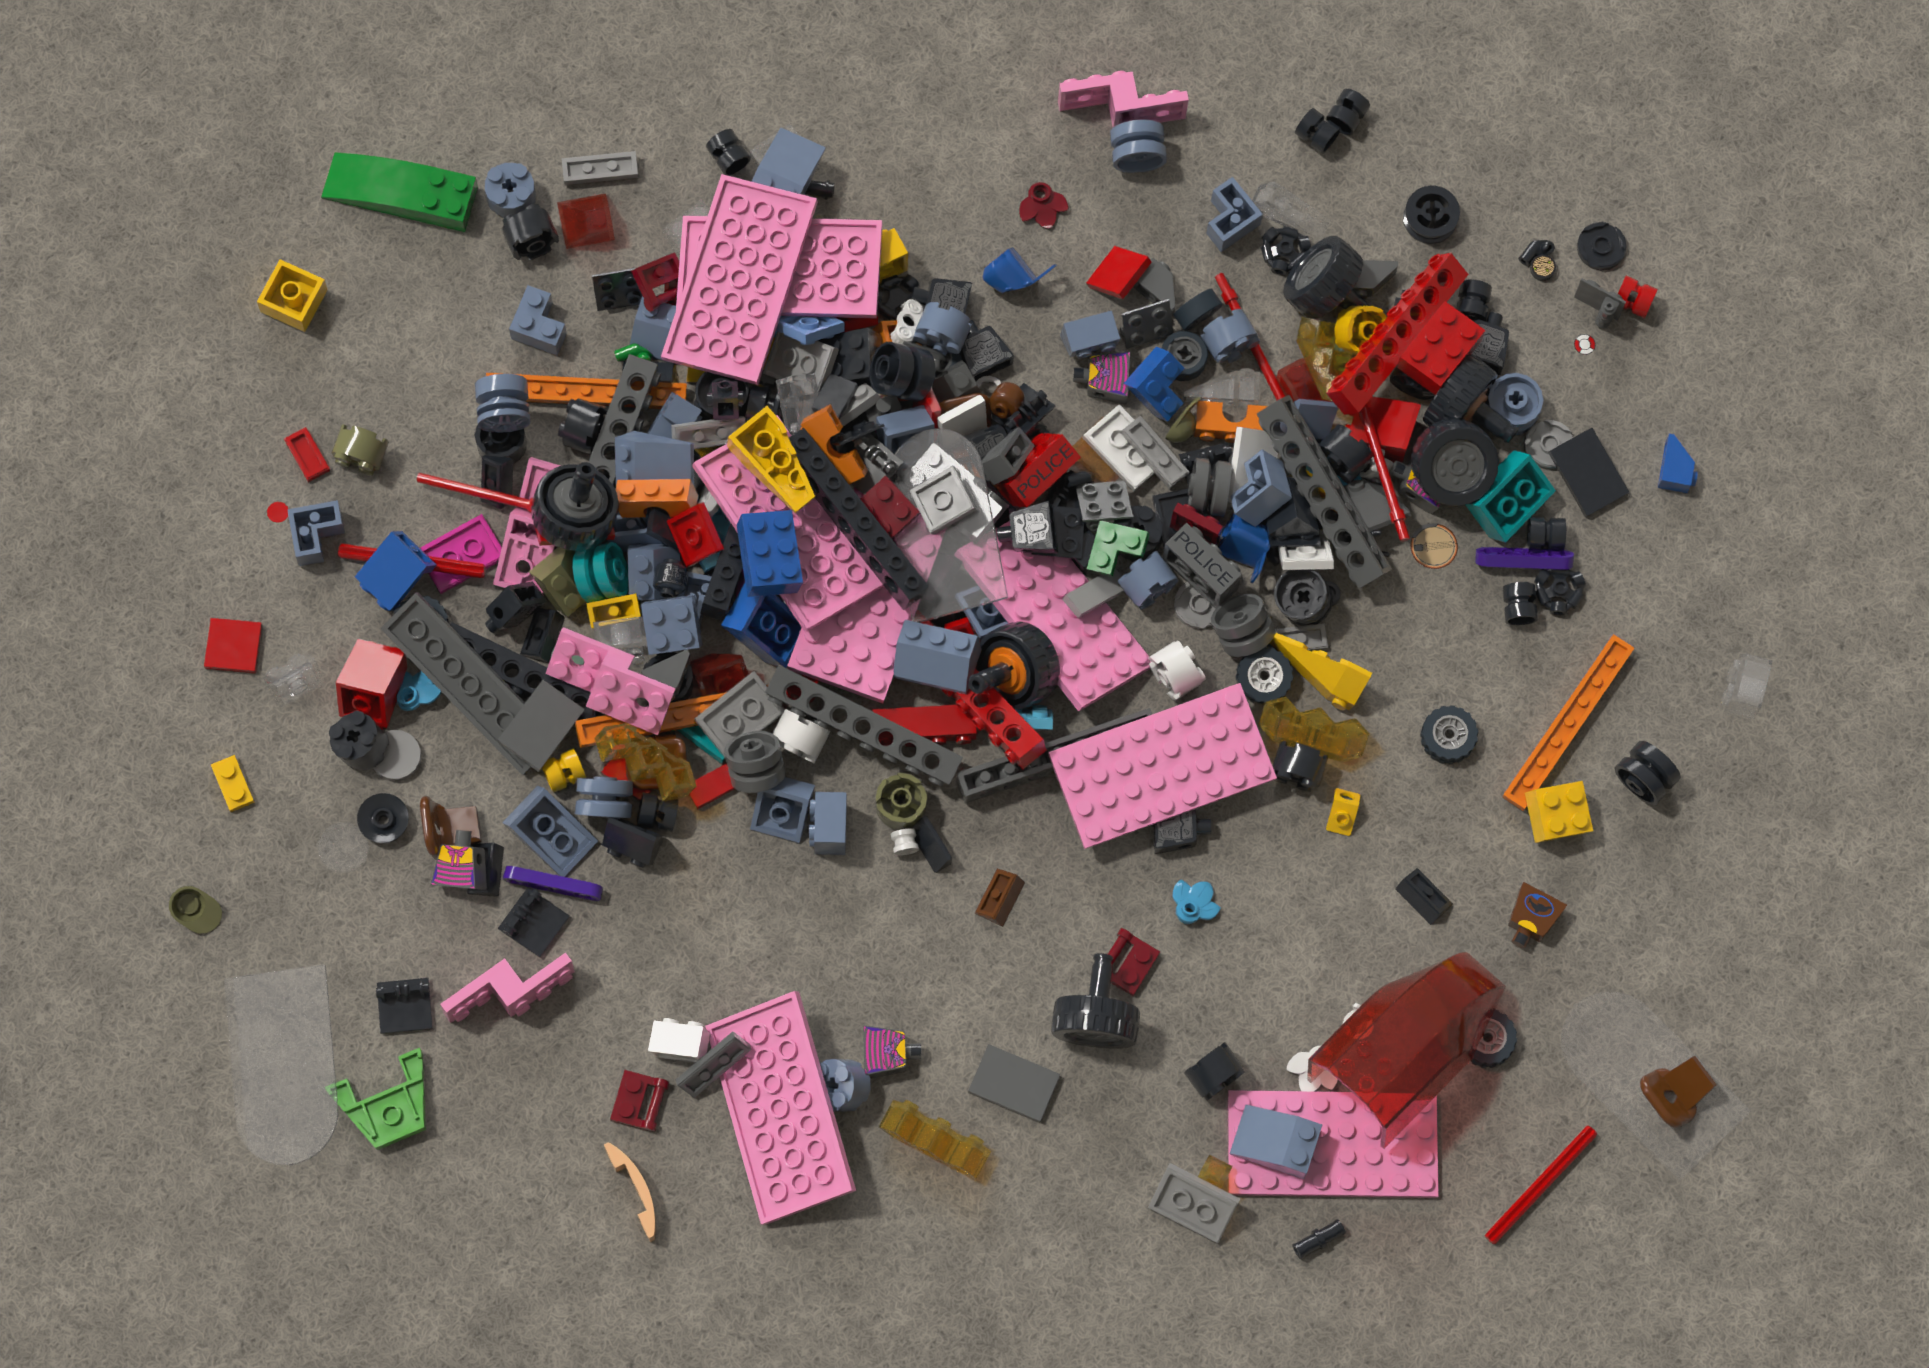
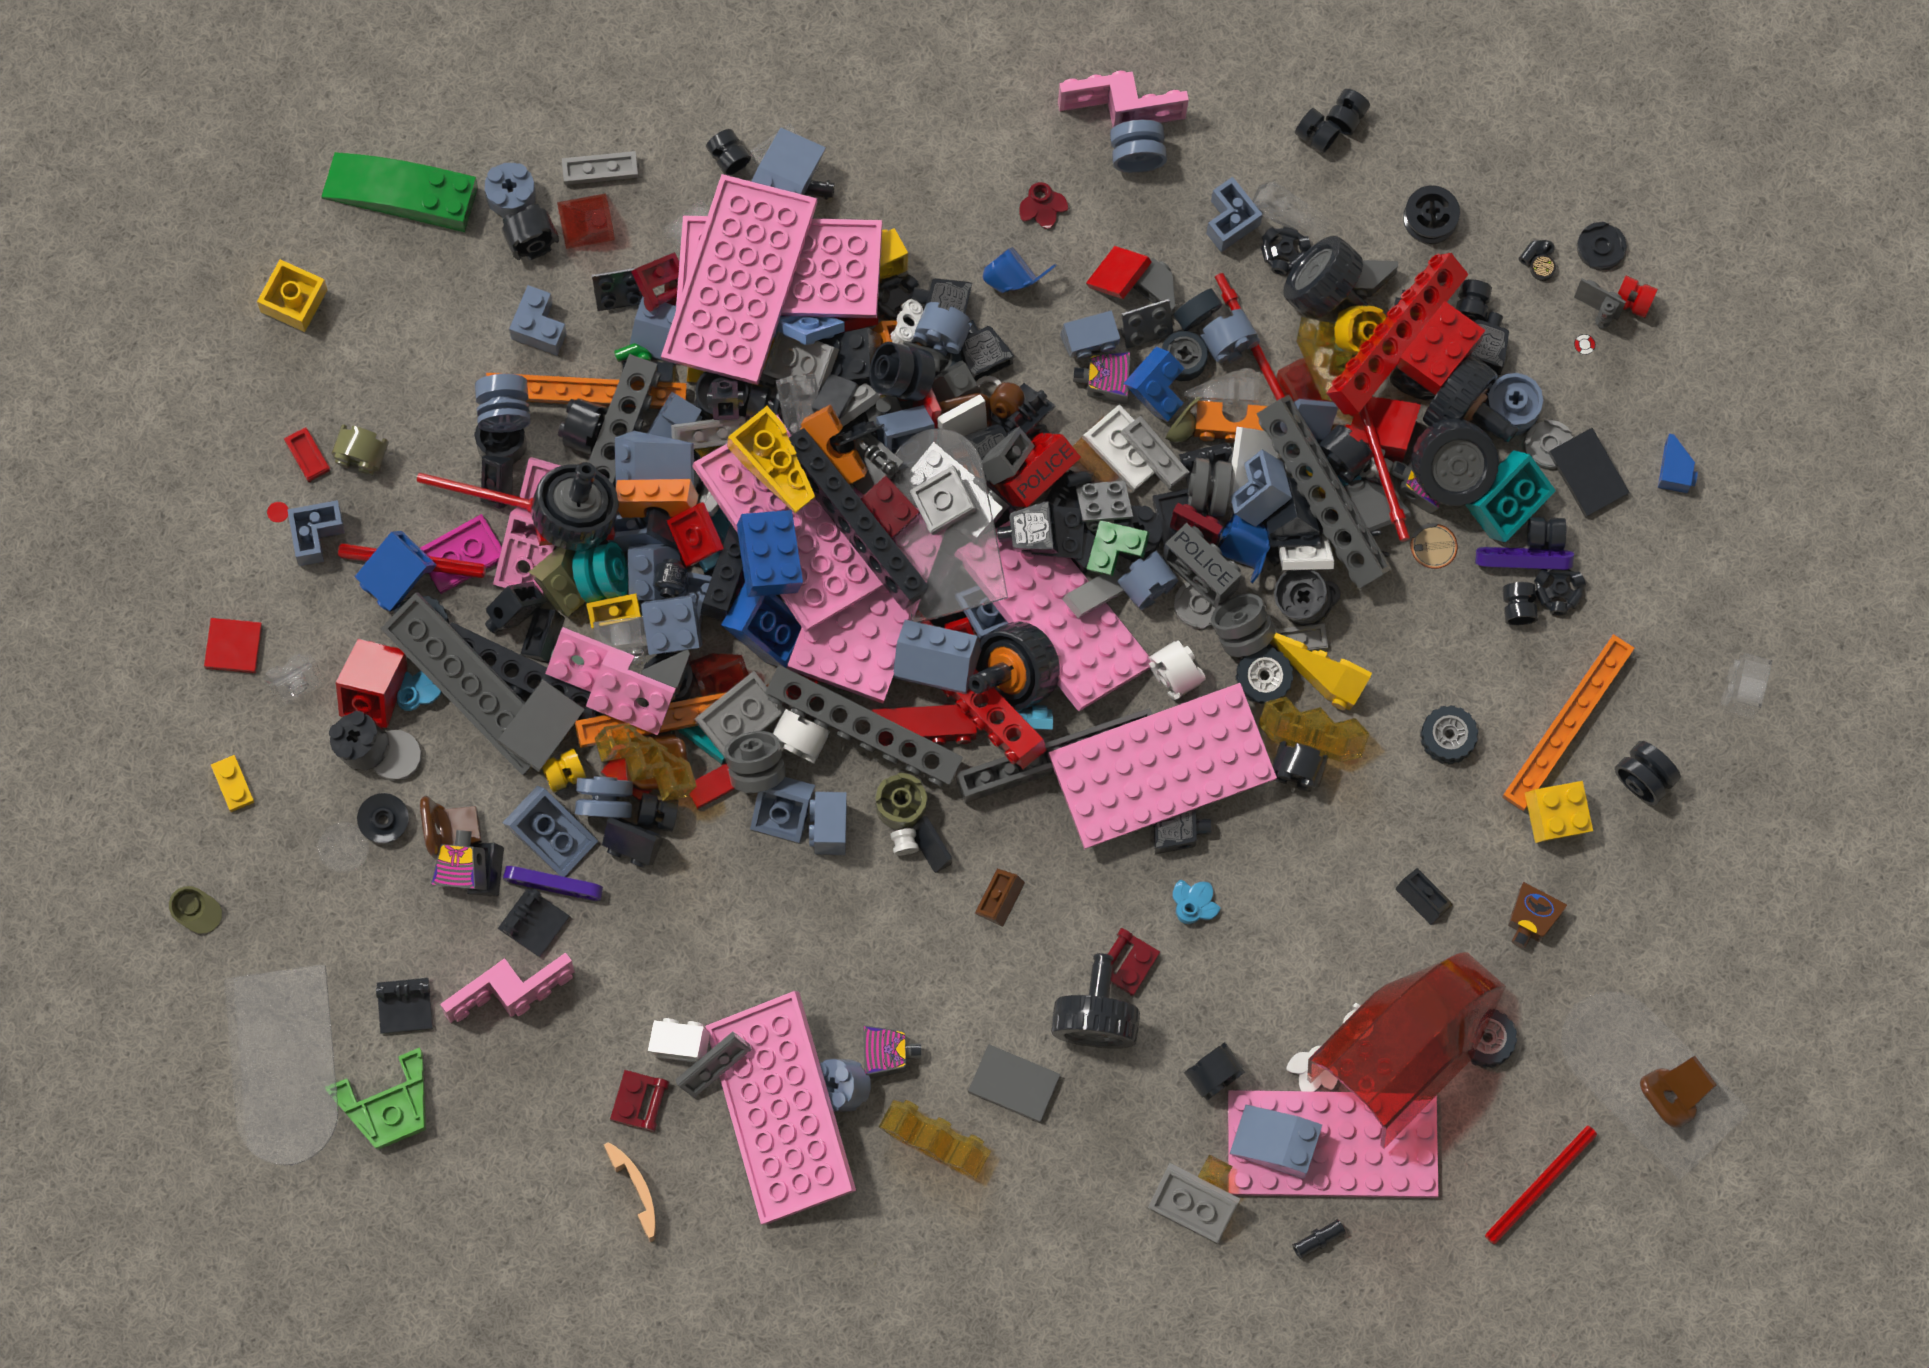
(1343, 812): yellow bracket -> none

